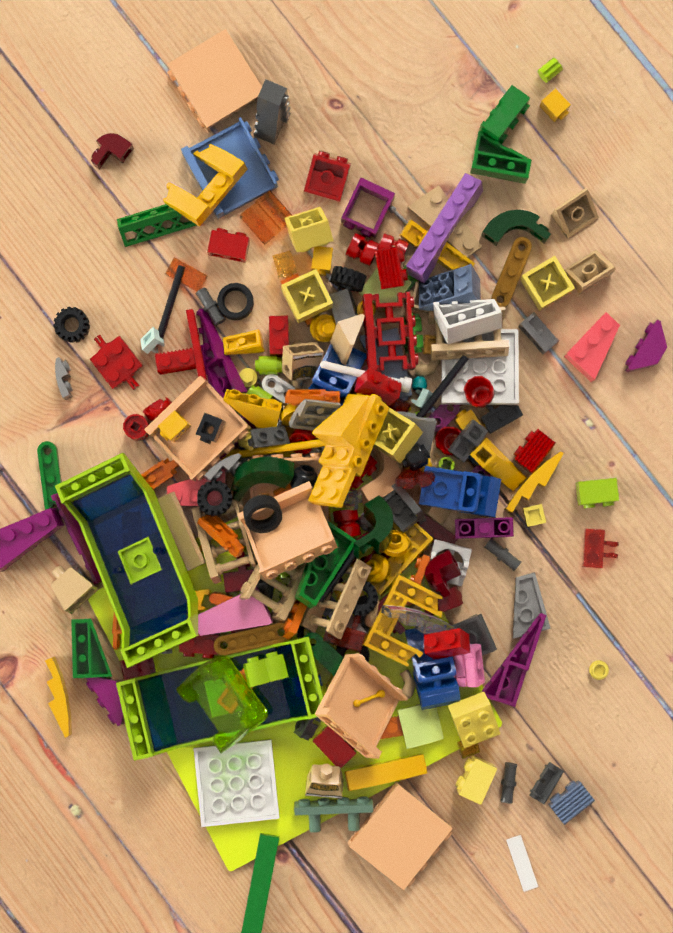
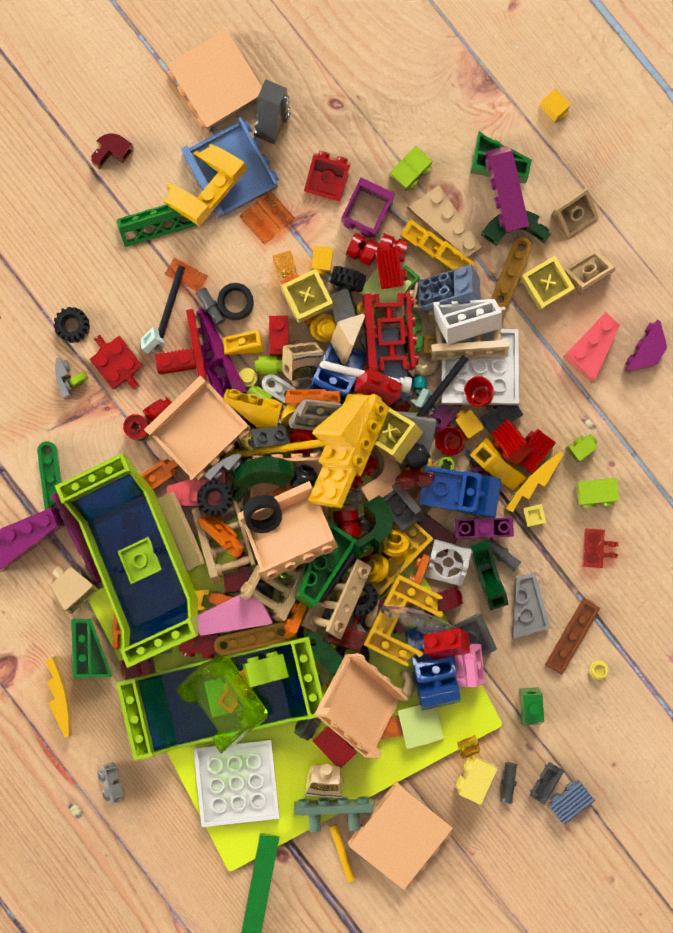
(78, 379): none -> lime tile
(107, 776): none -> light grey hinge
(108, 697): magenta slope -> none
(173, 426): yellow brick -> none
(207, 422): black brick -> none
(228, 245): red brick -> none
(308, 229): light yellow brick -> none
(342, 853): none -> yellow bar
(380, 694): yellow hinge -> none
(385, 772): yellow slope -> none
(411, 168): none -> lime brick
(440, 570): dark red brick -> none
(456, 207): medium lavender arch -> none
(467, 440): dark grey slope -> none
(474, 719): light yellow brick -> none
(488, 575): none -> dark green arch
(505, 114): green wedge -> none
(507, 188): none -> magenta wedge
(509, 677): magenta wedge -> none
(511, 442): none -> red brick
(522, 863): white sticker -> none
(531, 706): none -> green torso
(538, 333): flat silver hinge -> none
(550, 70): lime piece -> none
(572, 636): none -> dark orange tile
(582, 447): none -> lime brick

